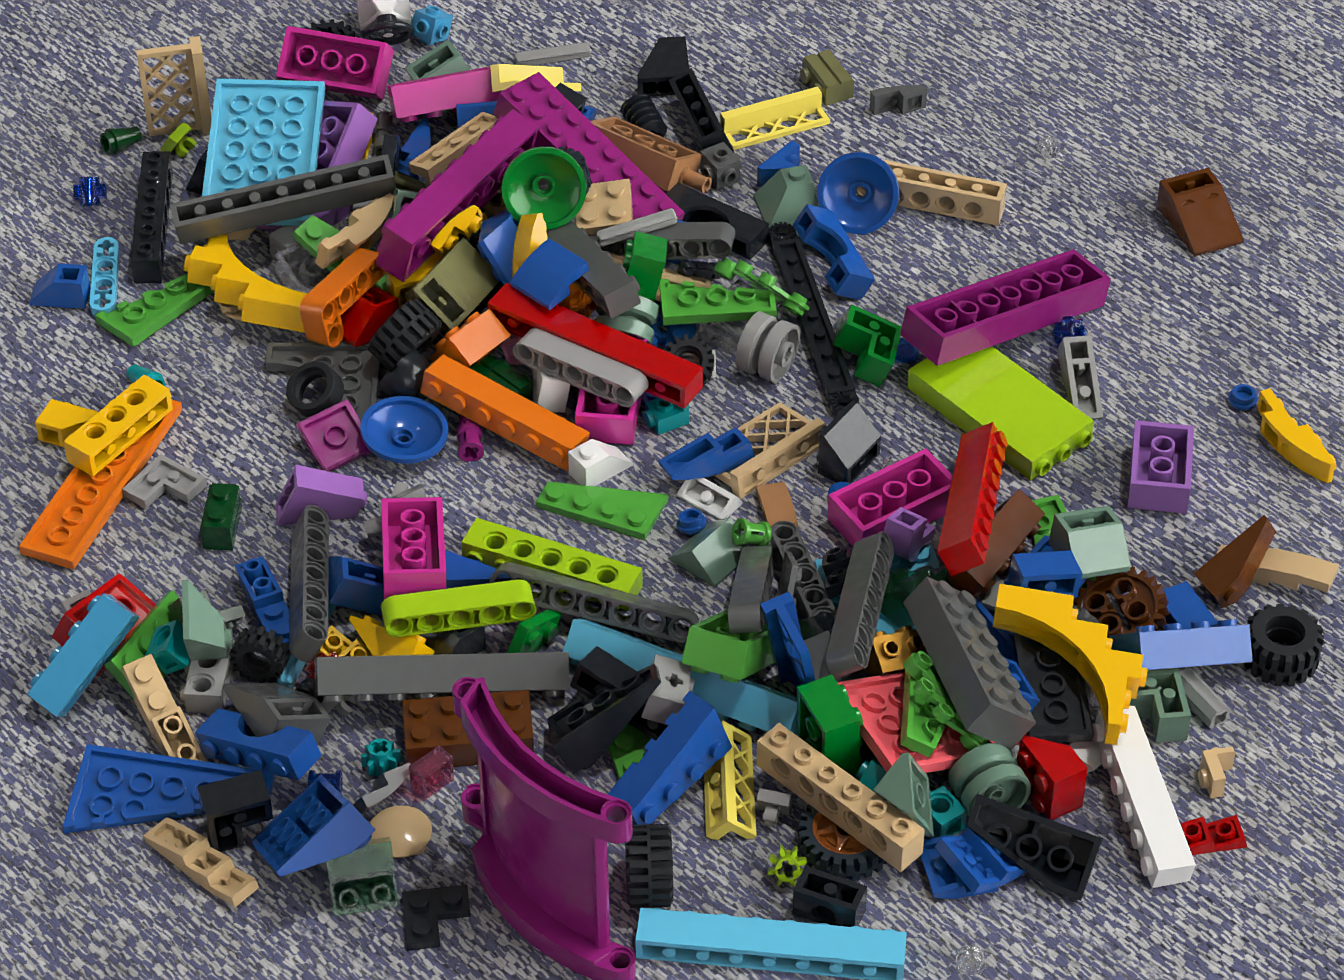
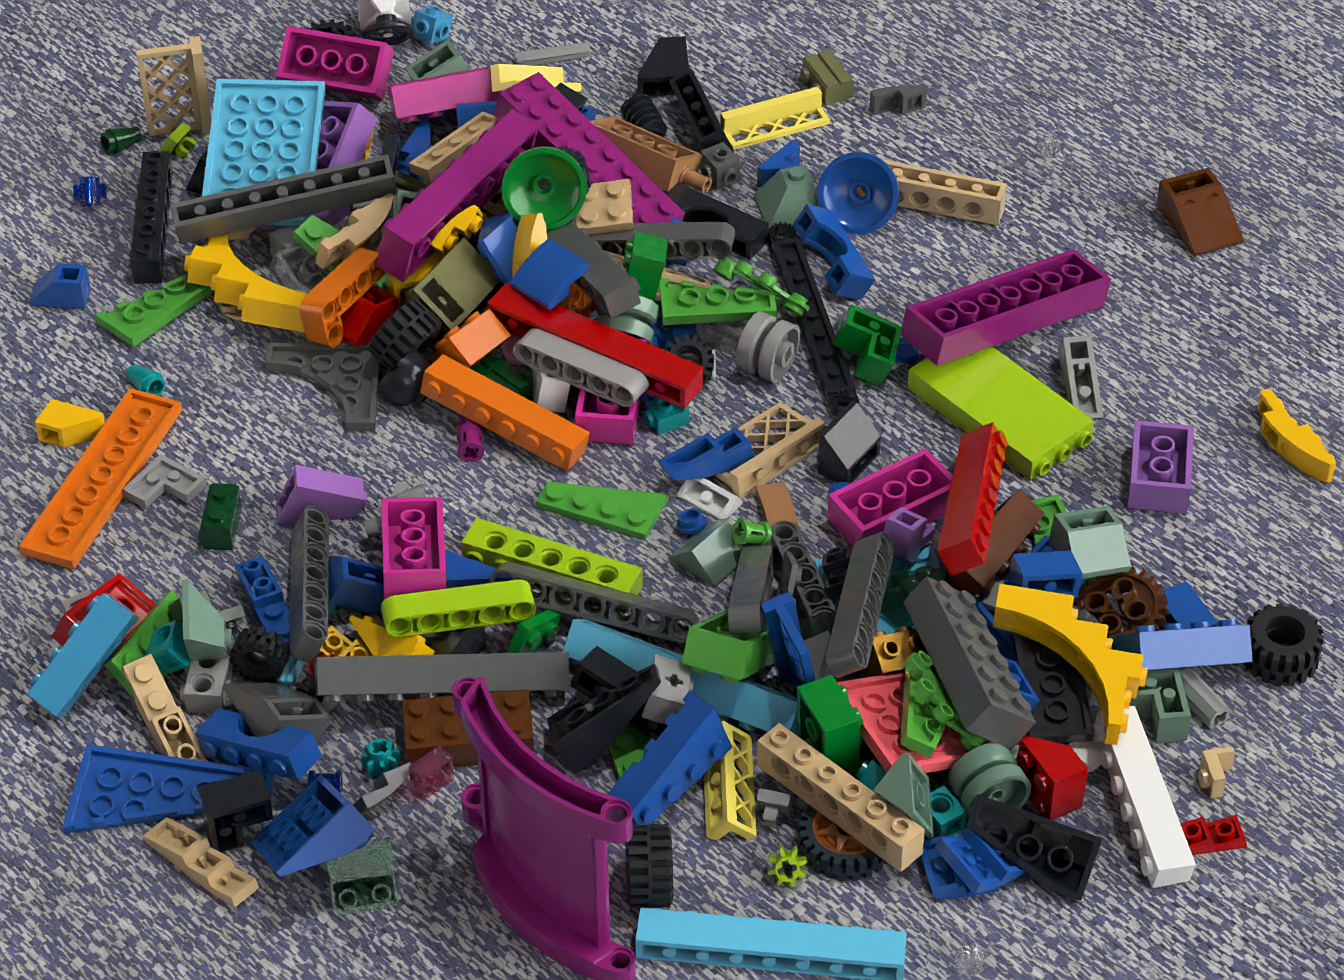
(102, 278): medium azure beam -> none
(118, 425): yellow brick -> none
(301, 379): black tyre -> none
(333, 436): magenta plate -> none
(382, 127): dark grey pin -> none
(404, 429): blue dish -> none
(407, 828): tan dish -> none
(426, 907): black plate -> none
(596, 462): white slope -> none
(643, 224): light grey axle -> none
(697, 269): black axle -> none
(829, 898): black brick -> none
(1068, 328): clear blue gear -> none
(1234, 567): reddish brown slope -> none
(1242, 397): blue plate -> none
(1293, 569): tan slope -> none

